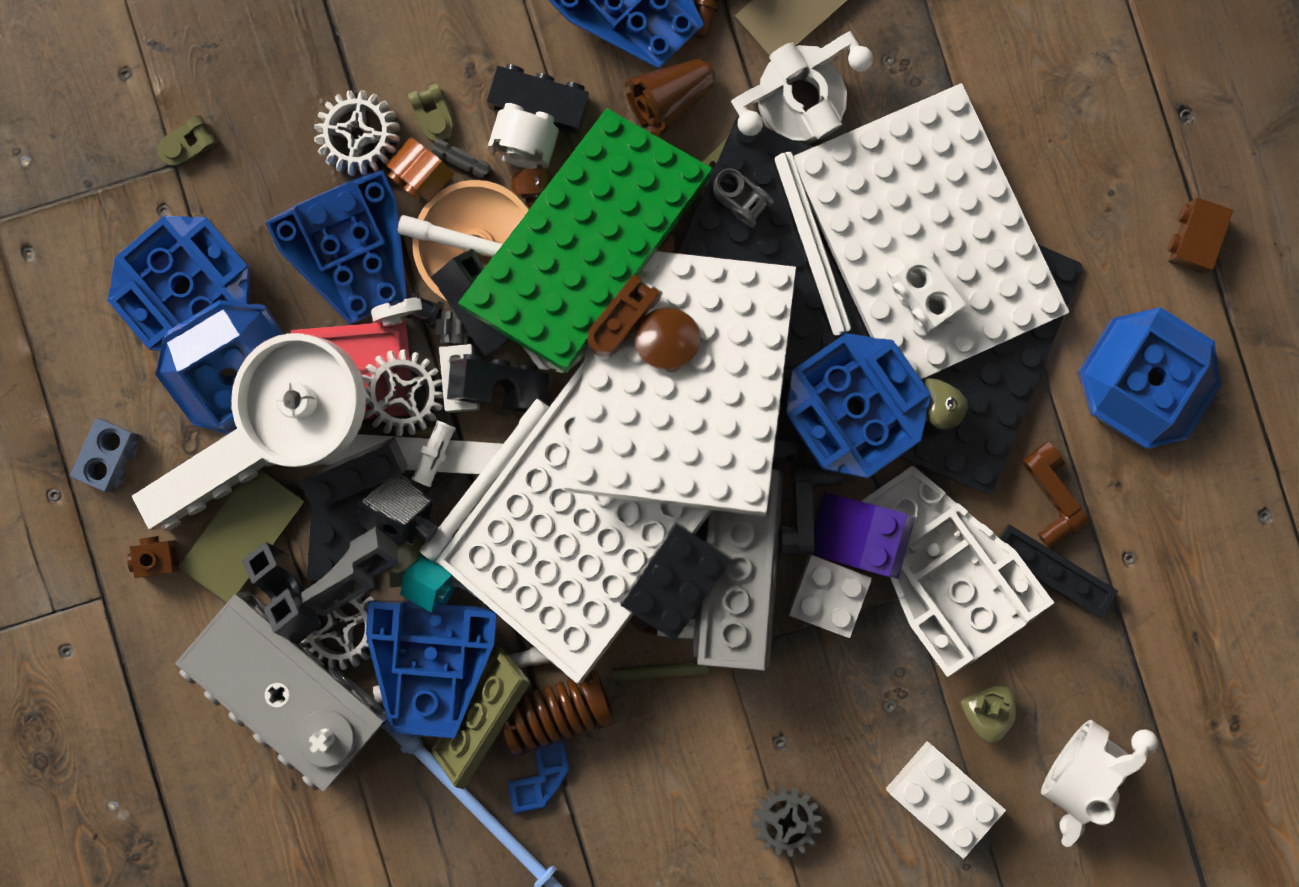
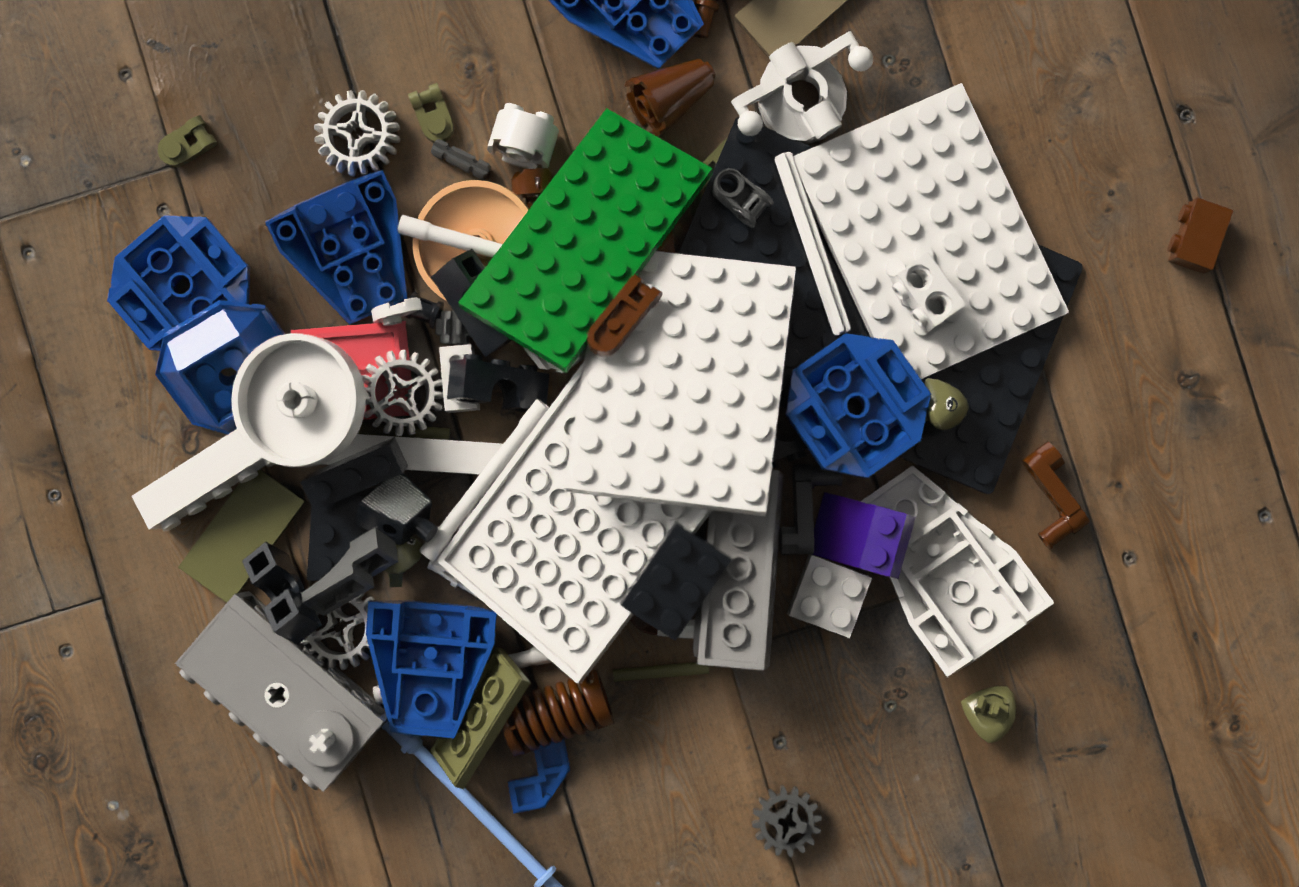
(97, 450): sand blue brick -> none
(153, 557): reddish brown brick -> none
(418, 170): dark orange brick -> none
(427, 584): teal brick -> none
(433, 453): white pin -> none
(540, 94): black brick -> none
(667, 339): reddish brown dish -> none
(945, 799): white brick -> none
(1060, 573): black plate -> none
(1089, 774): white piece -> none
(1118, 381): blue piece -> none

